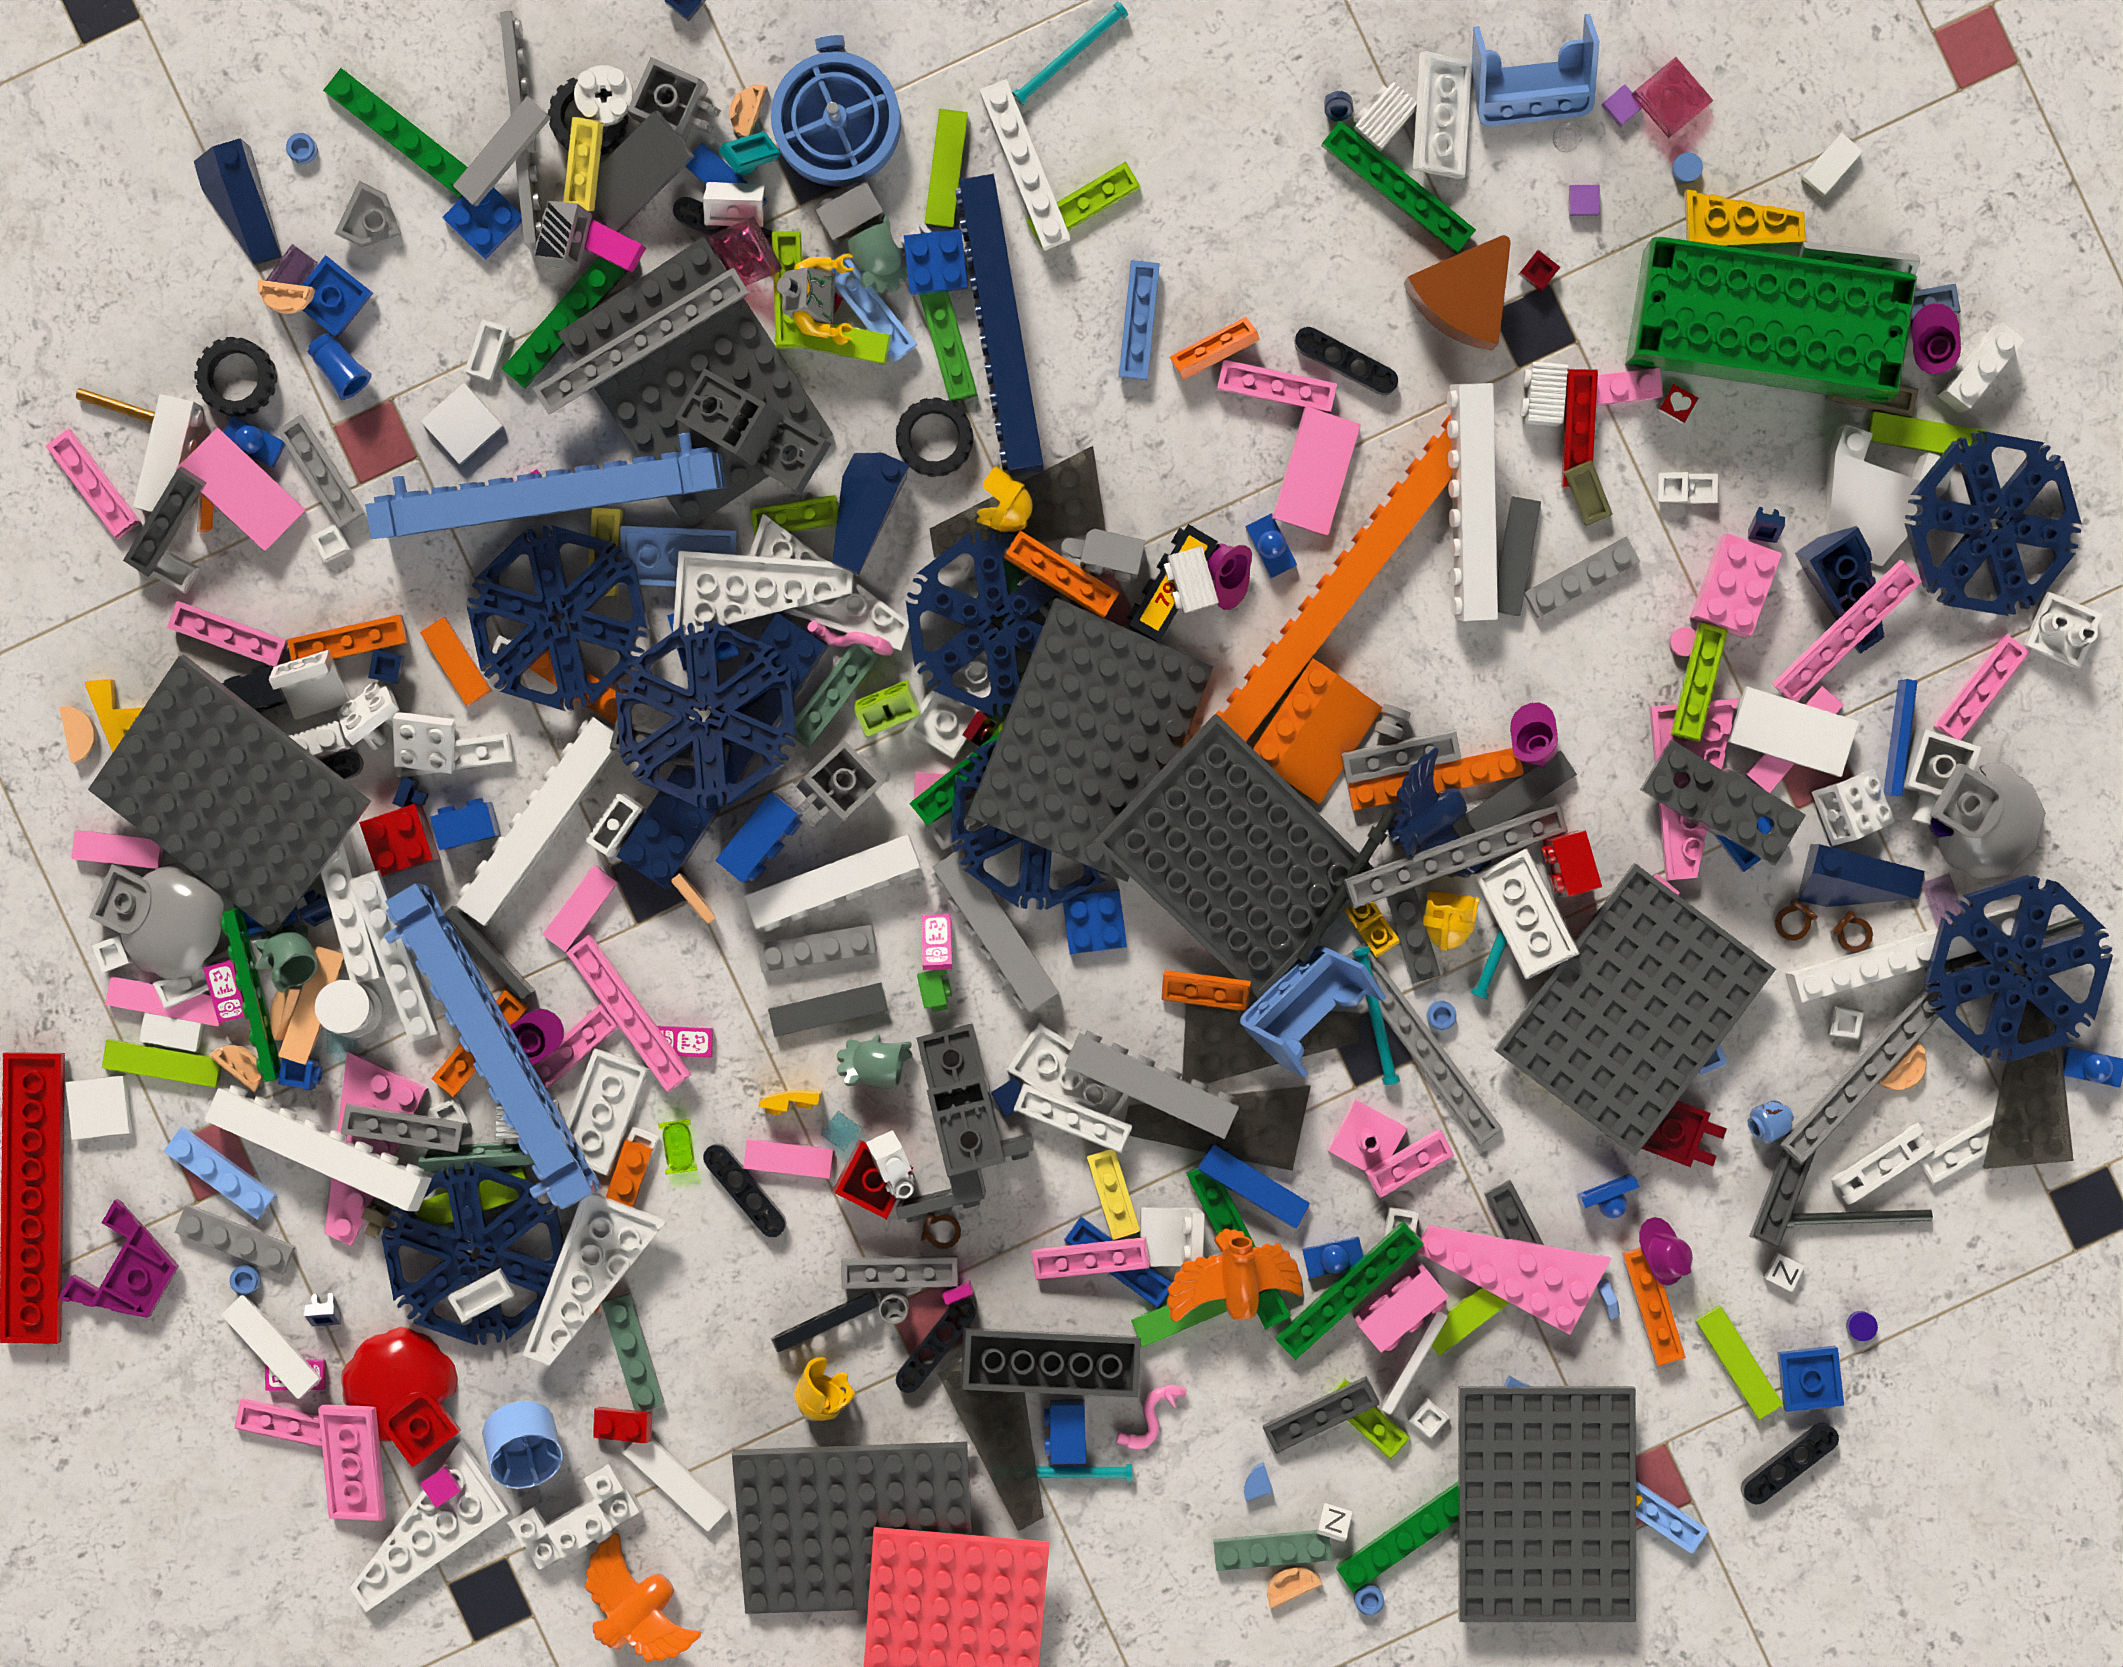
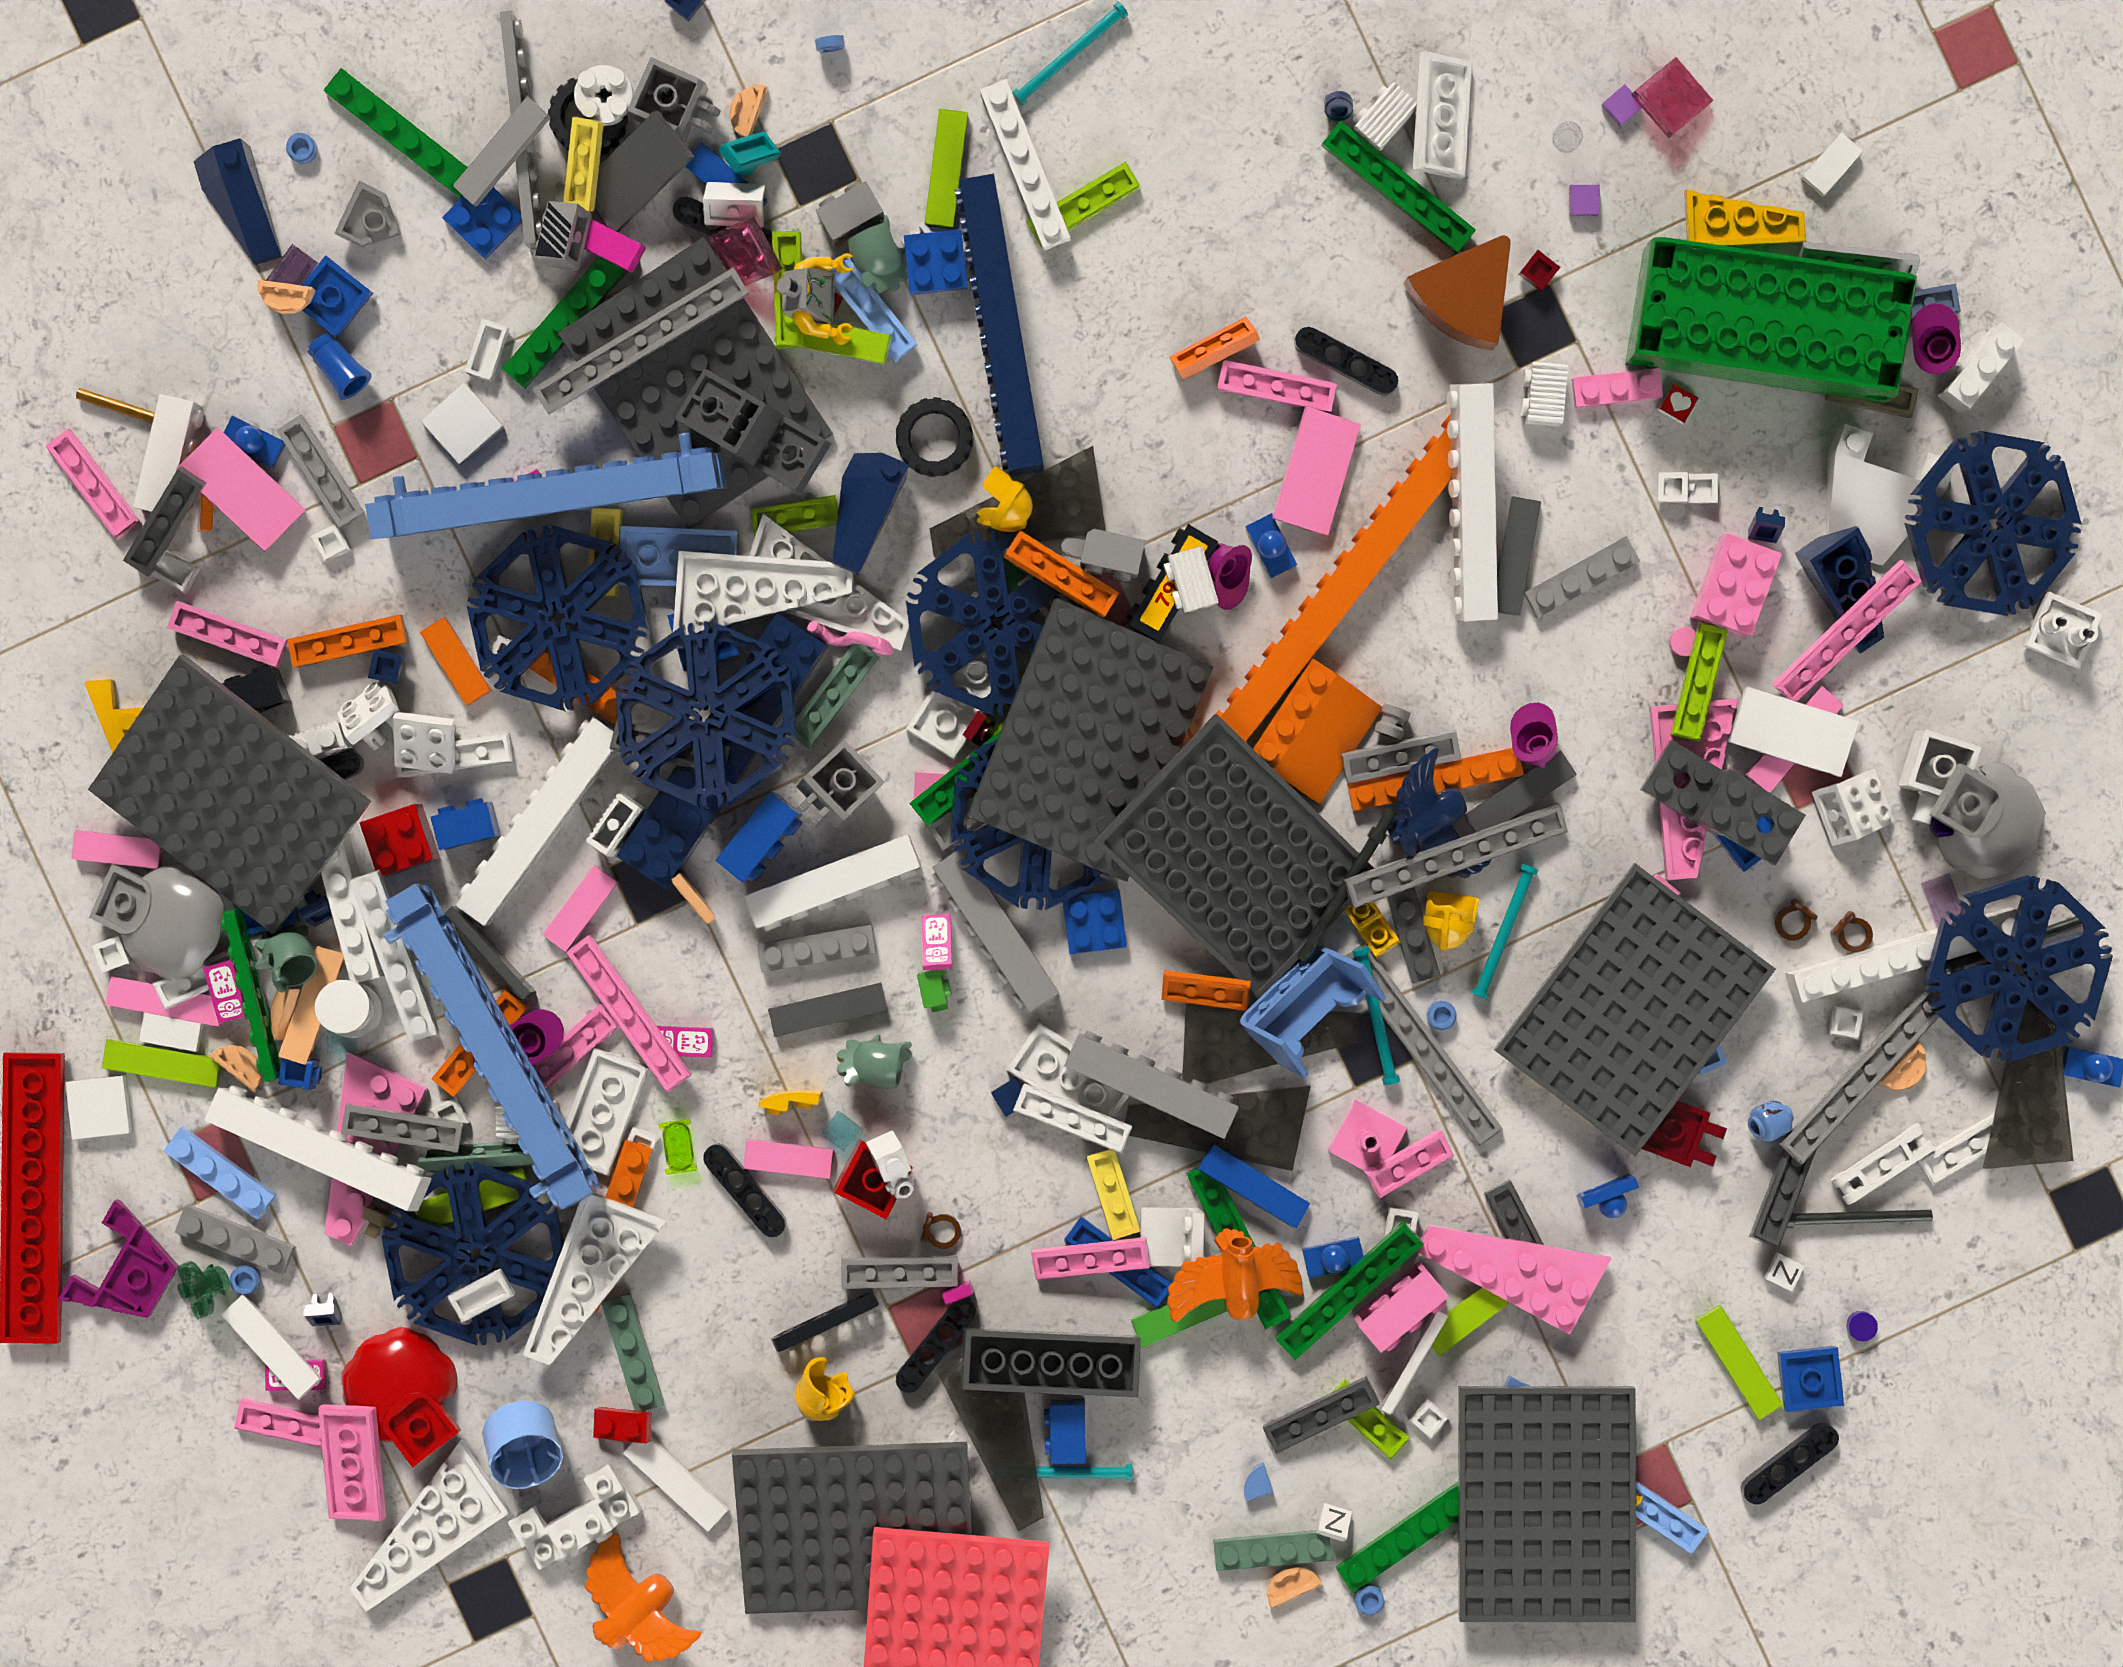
(79, 733): light nougat tile -> none
(202, 1286): none -> clear green plate
(211, 359): black tyre -> none
(310, 684): white bracket -> none
(408, 793): dark blue tile -> none
(441, 1486): dark pink tile -> none
(836, 119): medium blue wheel -> none
(887, 708): lime brick -> none
(891, 1312): light grey wheel -> none
(948, 346): bright green tile -> none
(960, 1100): dark grey bracket -> none
(965, 1187): dark grey bracket -> none
(1139, 320): medium blue plate -> none
(1139, 1442): bright pink animal -> none
(1527, 914): white tile -> none
(1536, 90): medium blue windscreen -> none
(1571, 863): red brick -> none
(1579, 419): red tile -> none
(1588, 493): olive tile -> none
(1609, 1299): medium blue tile -> none
(1653, 1309): orange plate -> none
(1664, 1252): magenta piece -> none
(1687, 167): medium blue tile -> none
(1849, 878): dark blue wedge -> none
(1900, 737): blue tile -> none
(1915, 433): lime tile -> none
(1982, 688): bright pink tile -> none

